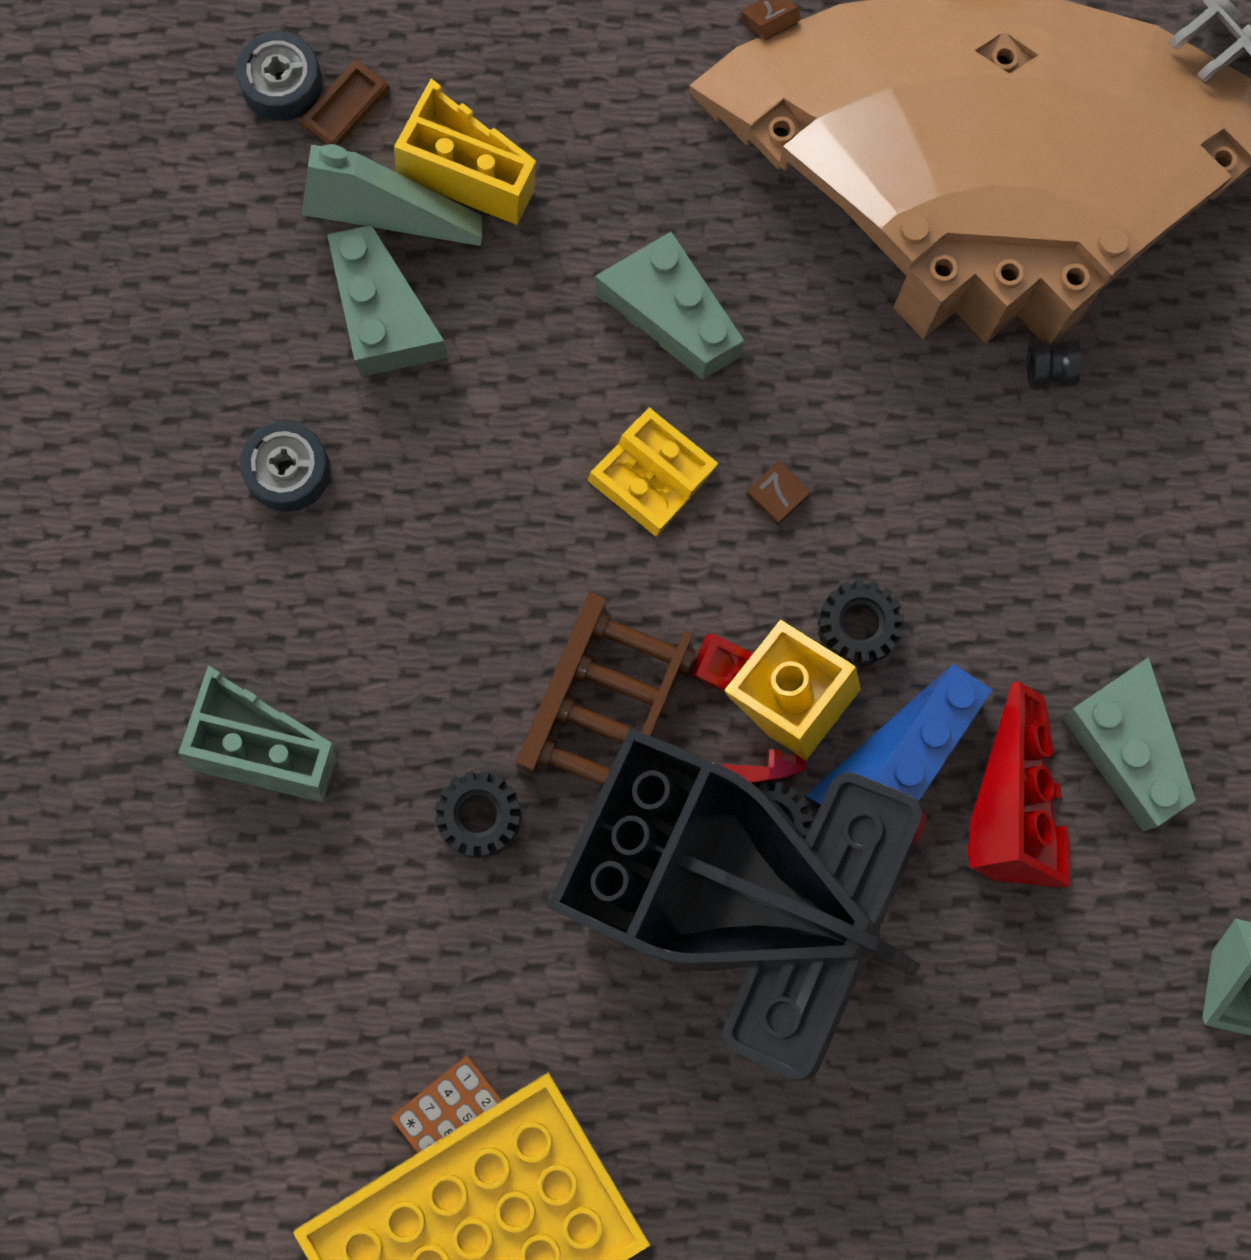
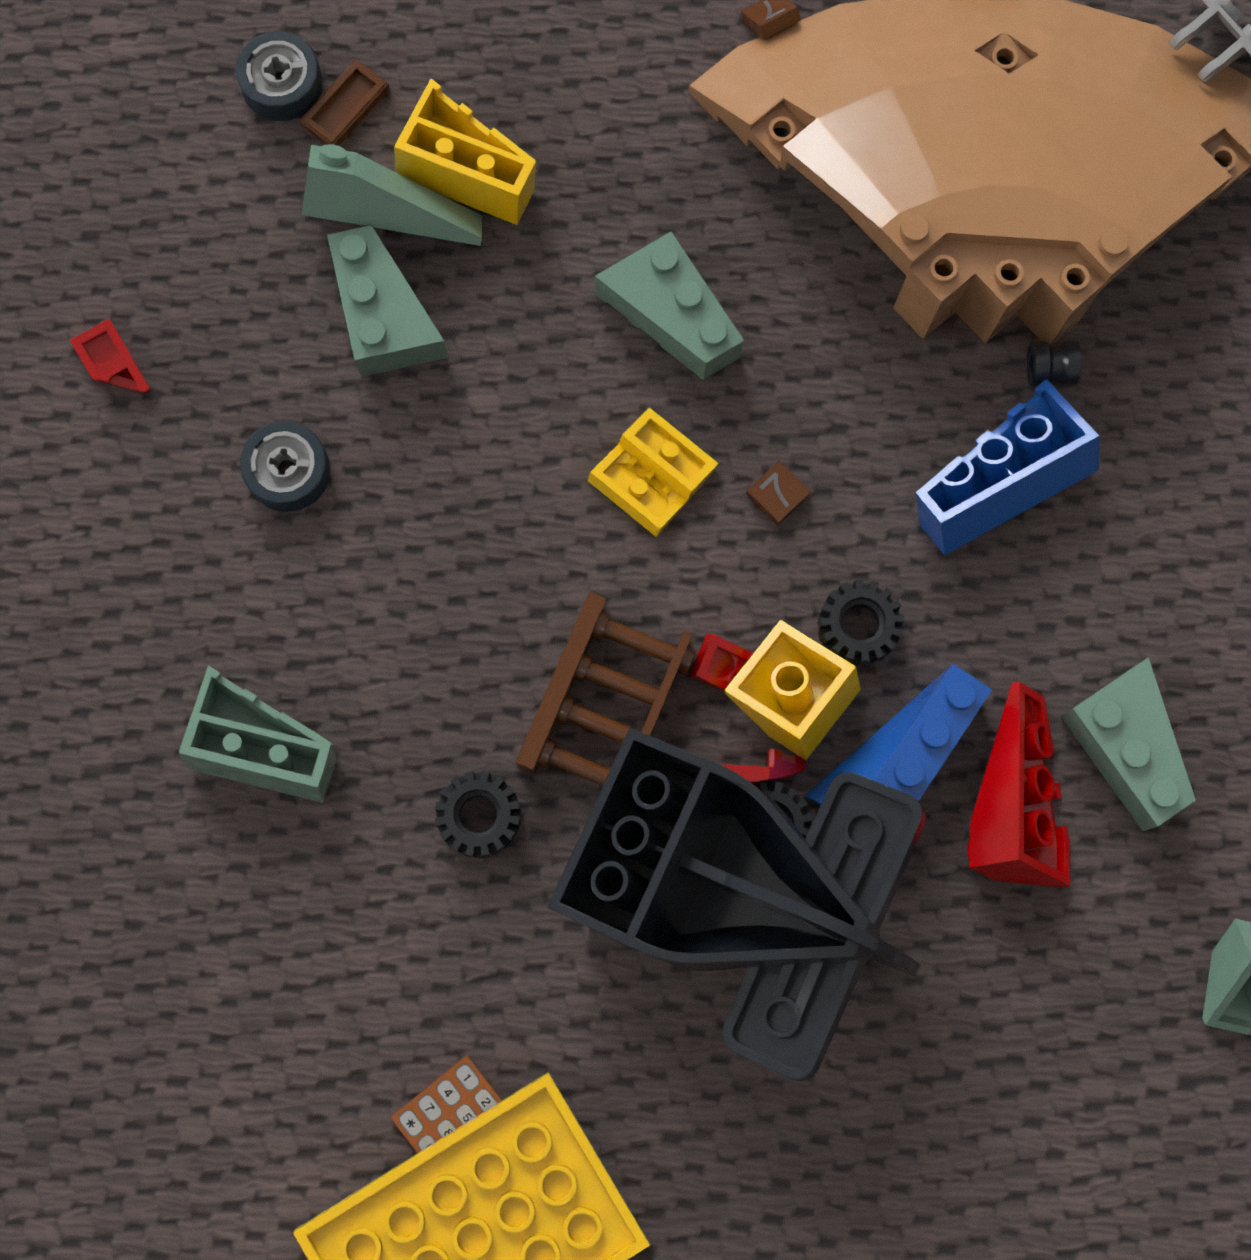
(109, 358): none -> red slope
(1013, 468): none -> blue wedge

